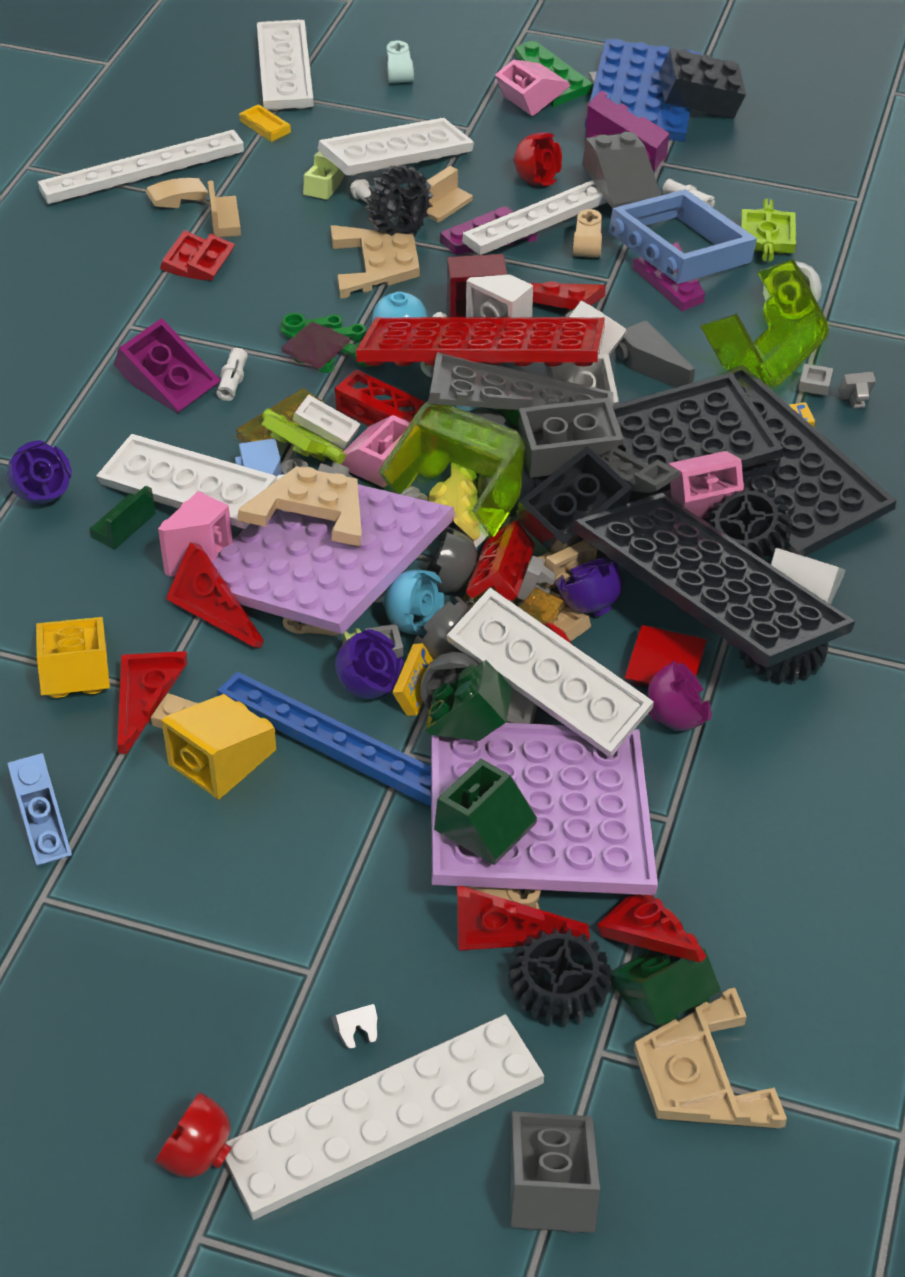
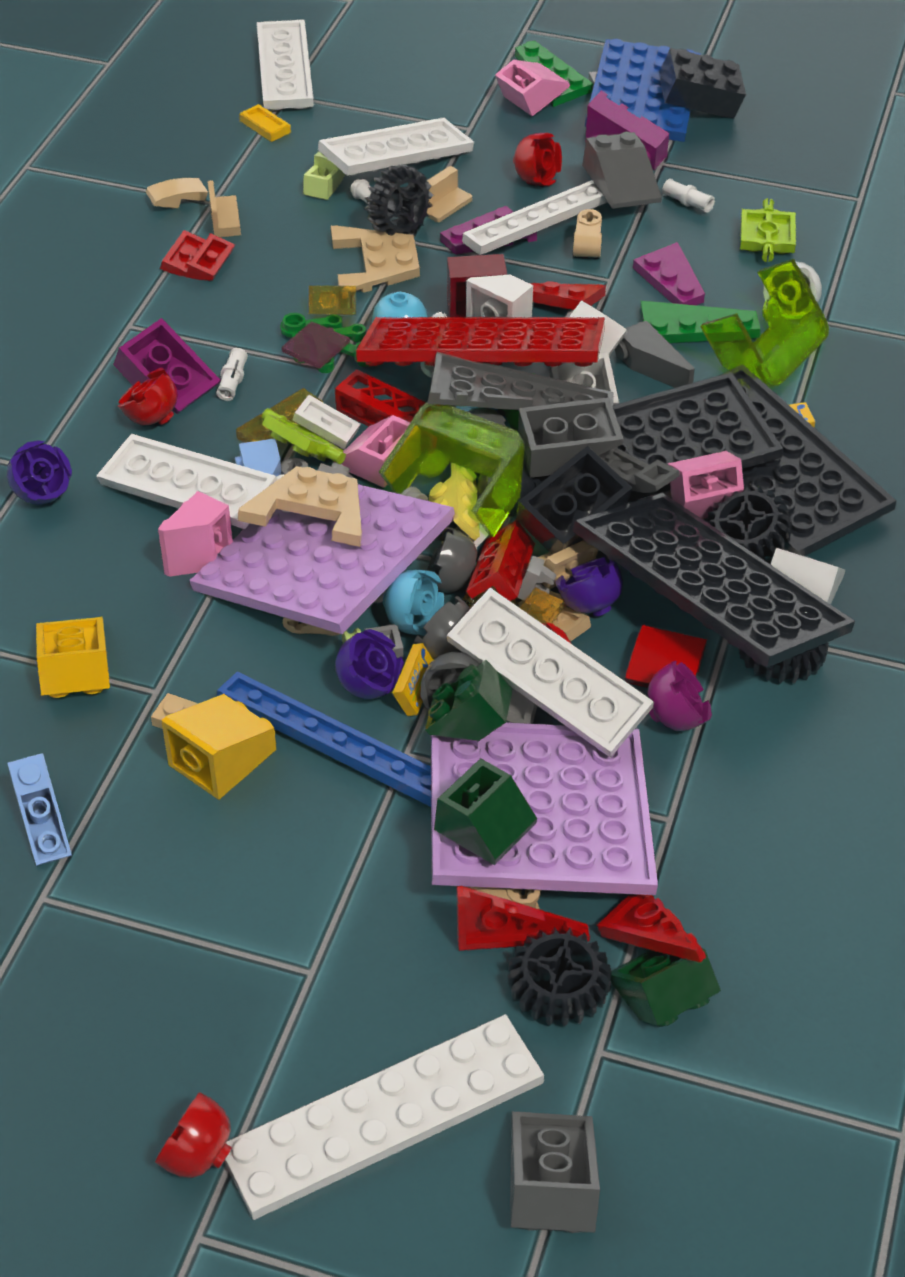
(124, 518): dark green panel -> none
(140, 166): white plate -> none
(143, 686): red wing -> none
(150, 400): none -> red cylinder
(205, 594): red wing -> none
(332, 300): none -> clear yellow slope
(362, 1017): tile -> none
(399, 63): light aqua piece -> none
(682, 322): none -> green wing
(688, 1075): tan wing -> none
(732, 243): medium blue window -> none
(815, 379): light grey plate -> none
(857, 388): light grey tile -> none

